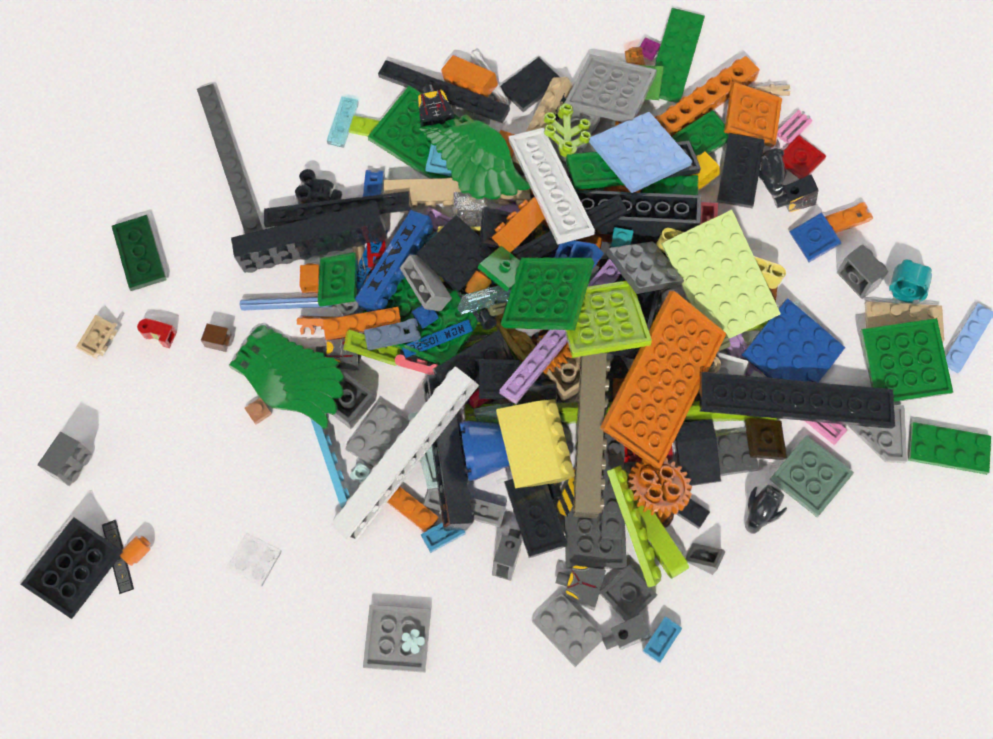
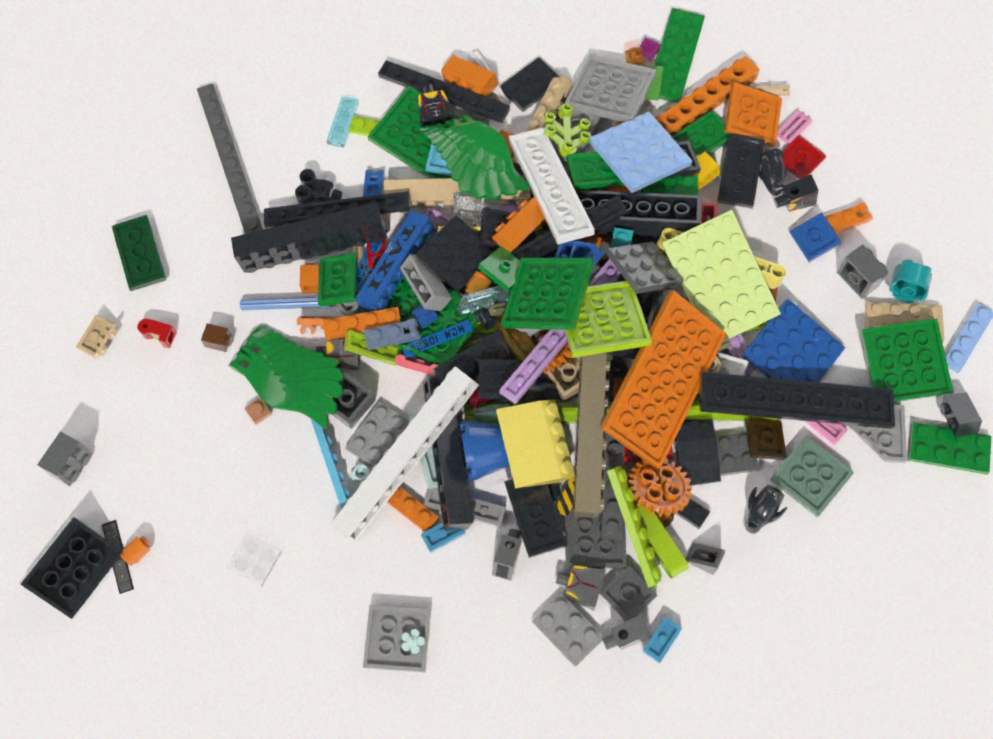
(960, 414): none -> brick

